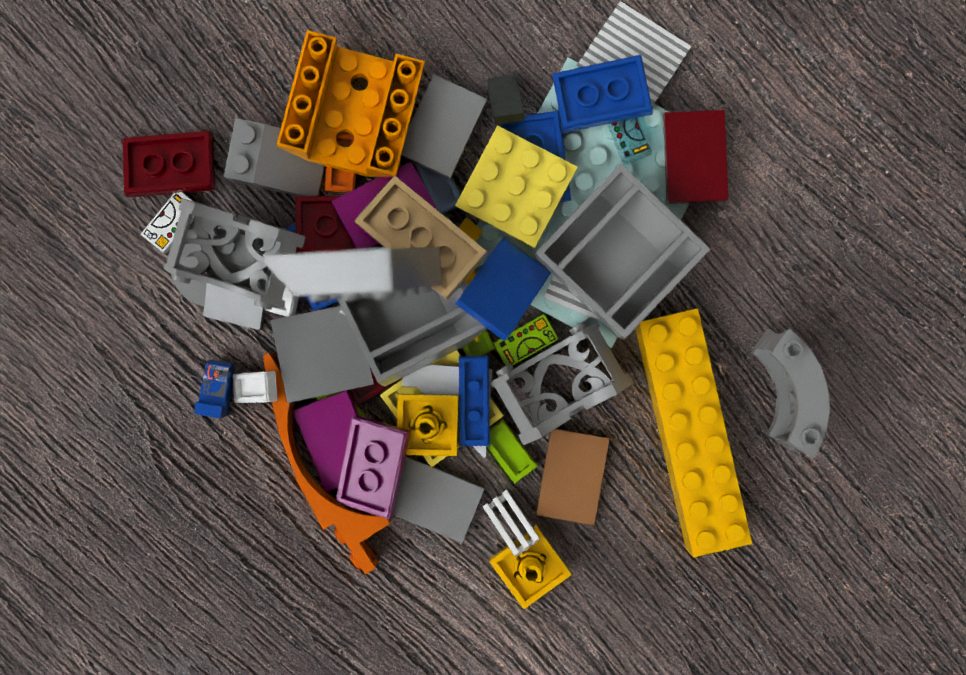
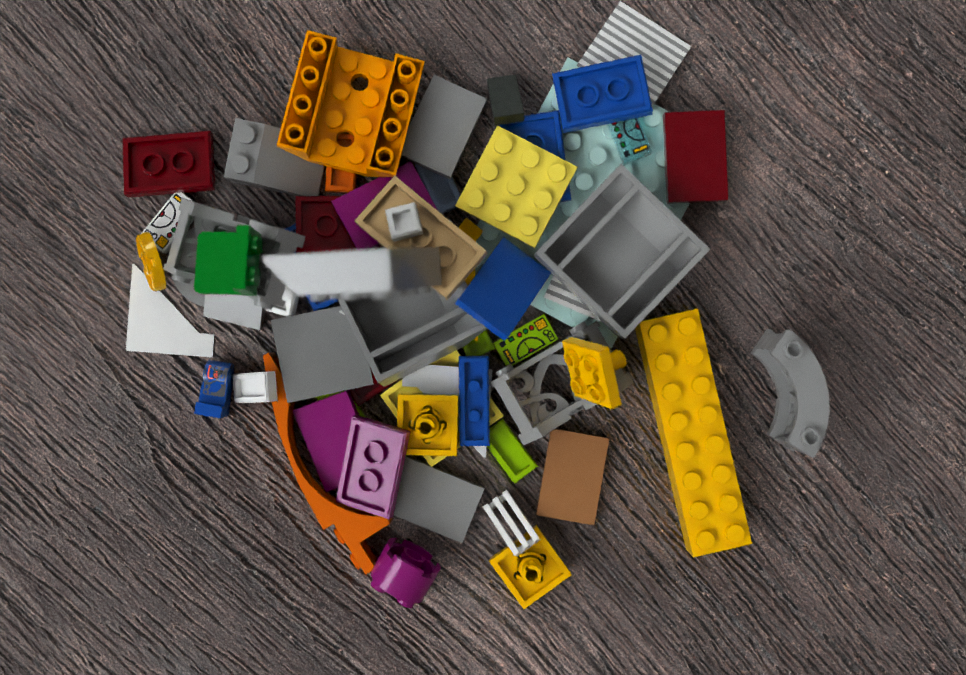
(151, 260): none -> yellow tile
(159, 326): none -> white sticker
(228, 262): none -> green bracket
(404, 222): none -> white tile
(404, 572): none -> magenta brick
(593, 371): none -> yellow plate

